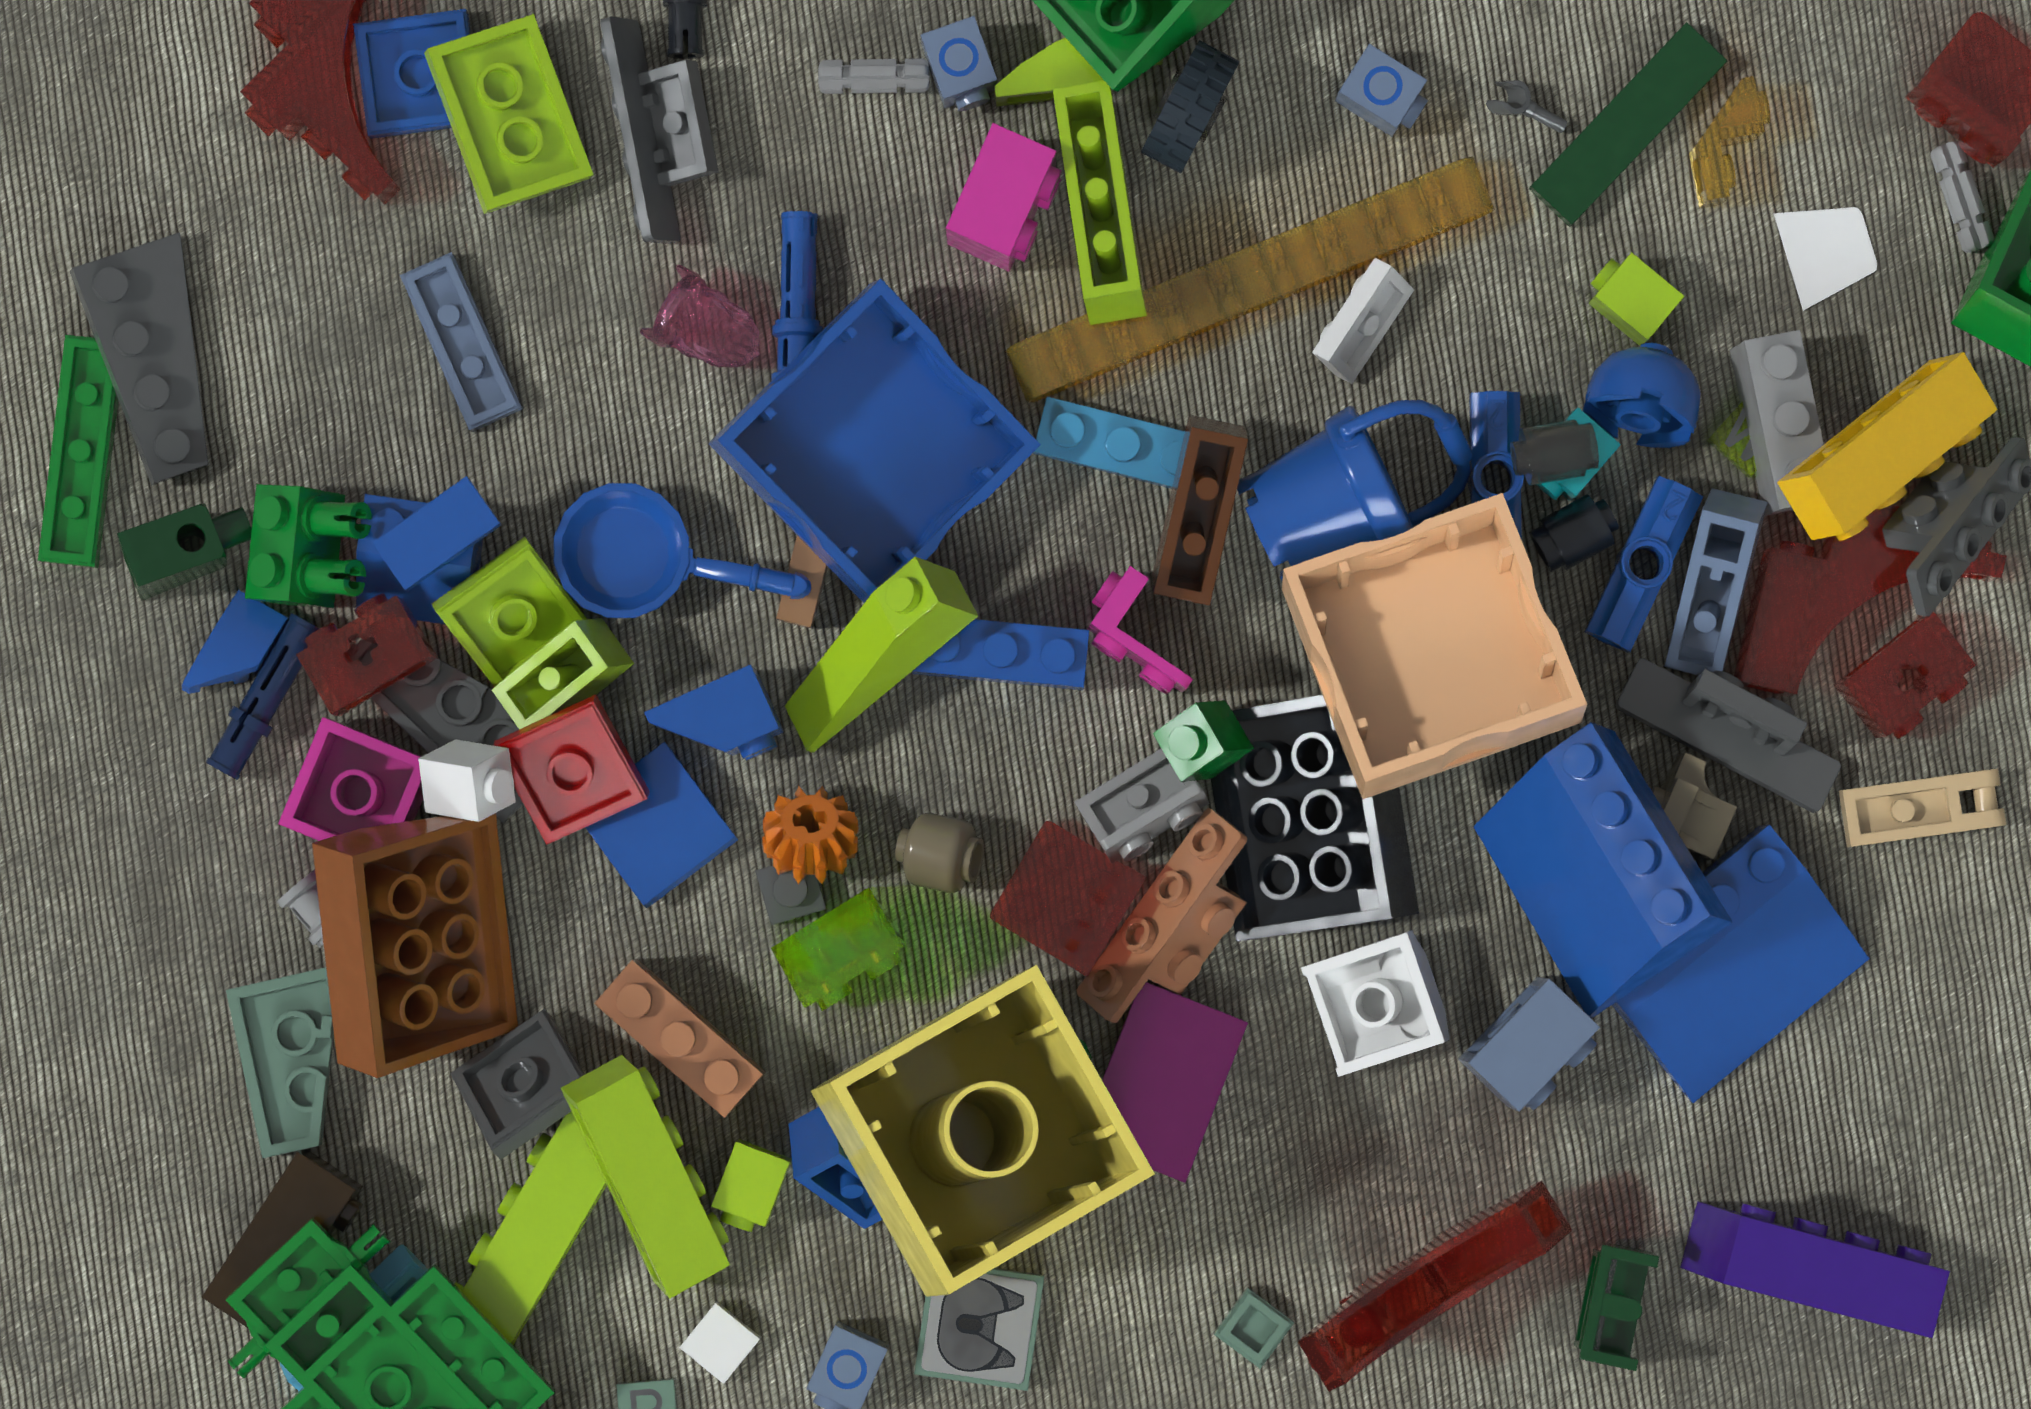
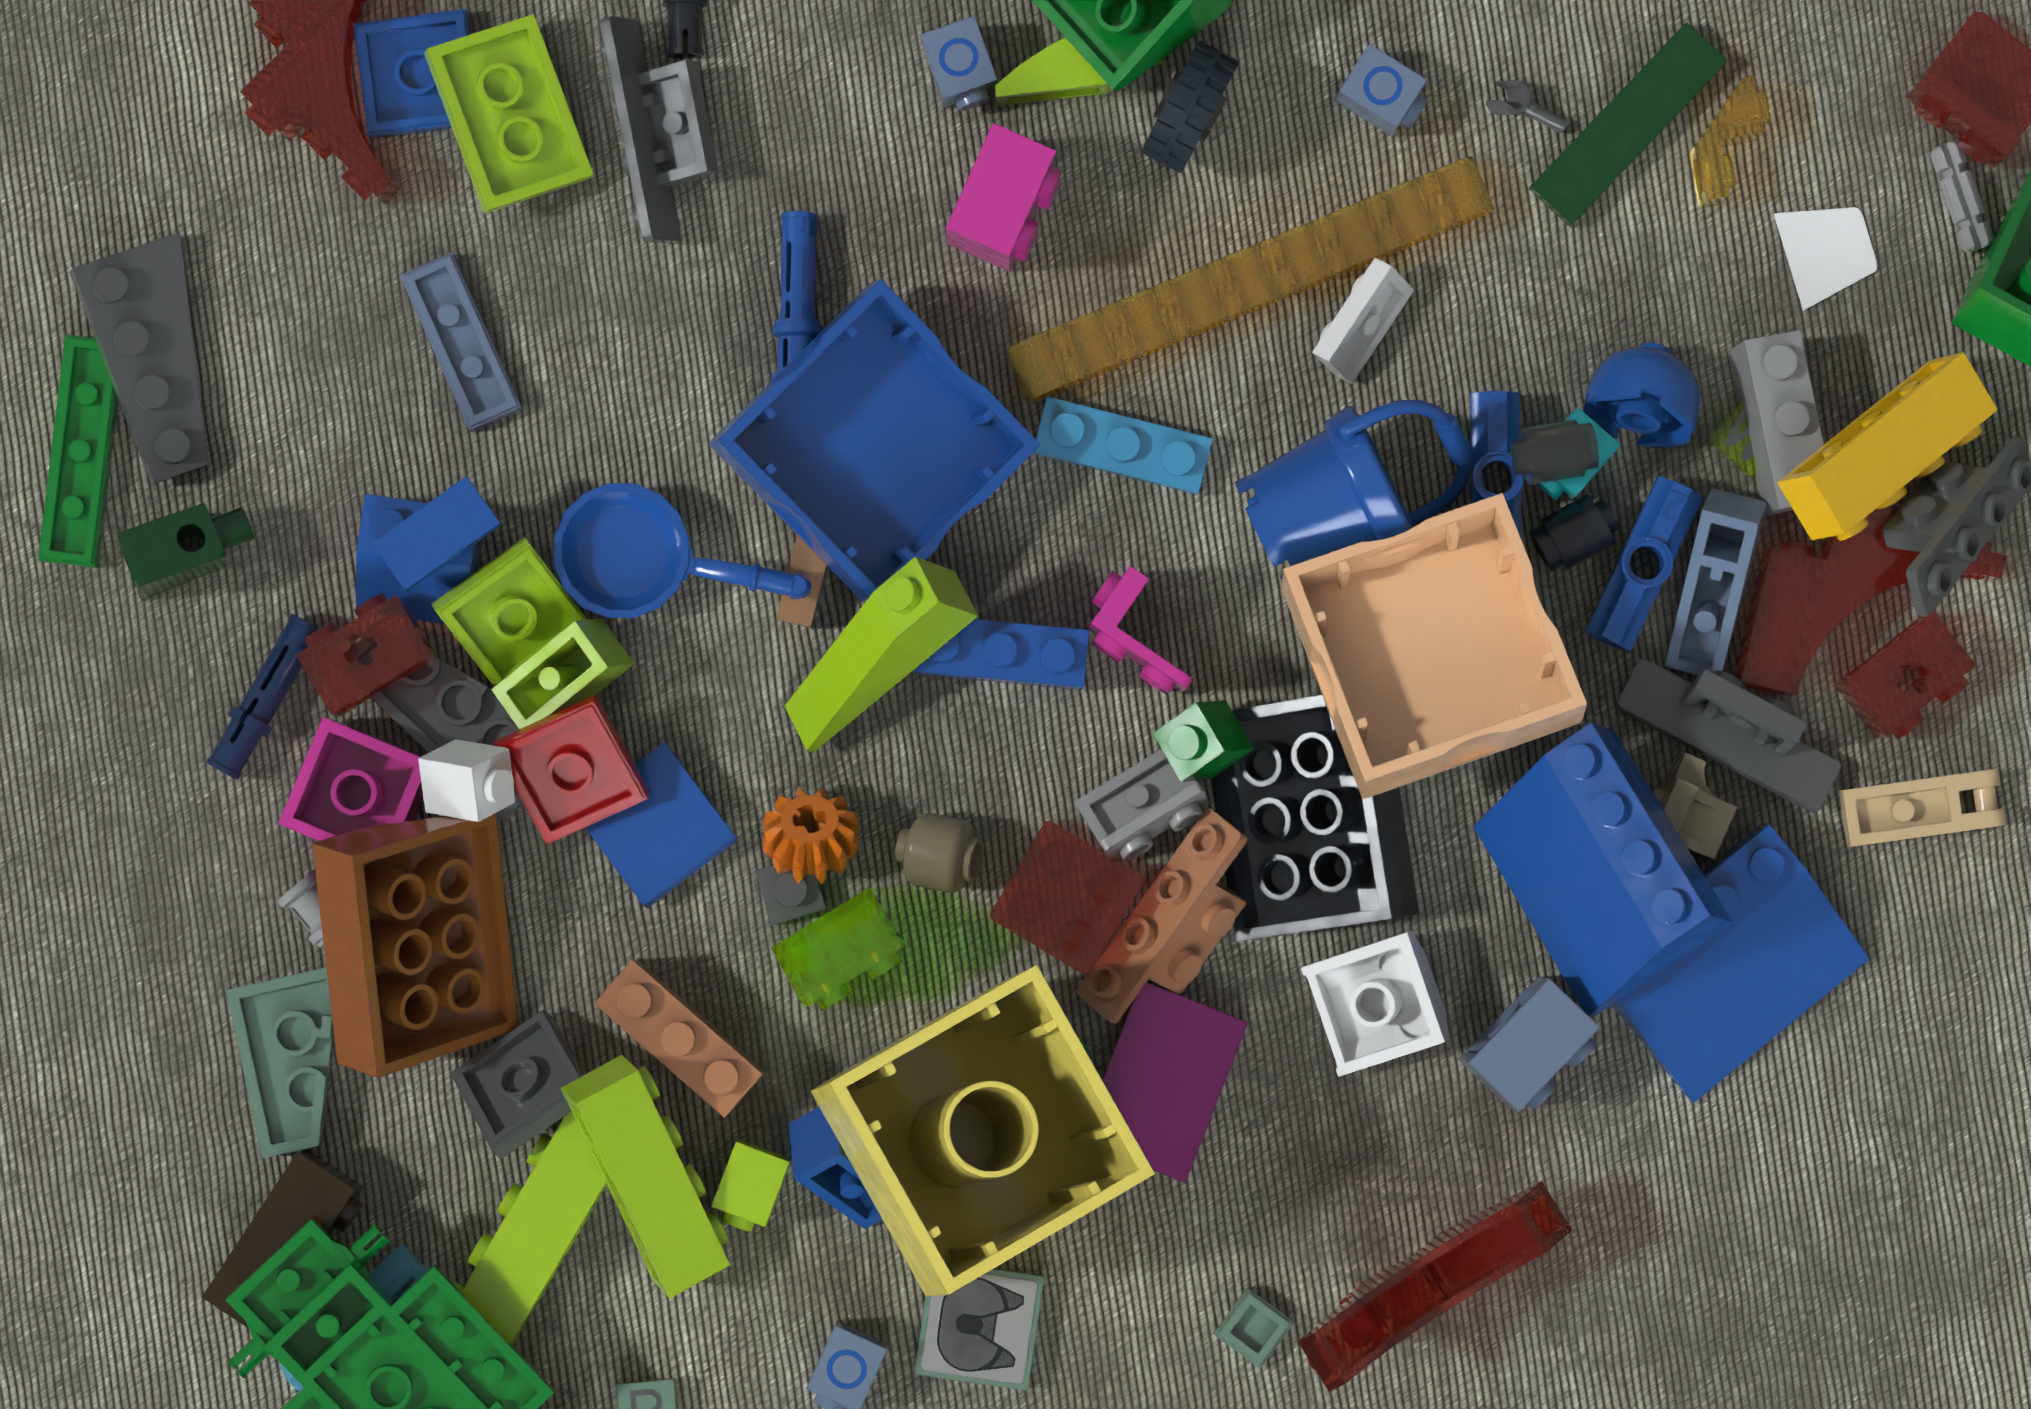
(236, 644): blue slope -> none
(298, 546): green brick -> none
(704, 324): clear pink piece -> none
(720, 1342): white tile -> none
(724, 714): blue slope -> none
(873, 76): light grey axle -> none
(1099, 202): lime brick -> none
(1199, 509): reddish brown brick -> none
(1612, 1304): dark green window -> none
(1634, 297): lime brick -> none
(1816, 1269): dark purple wedge -> none

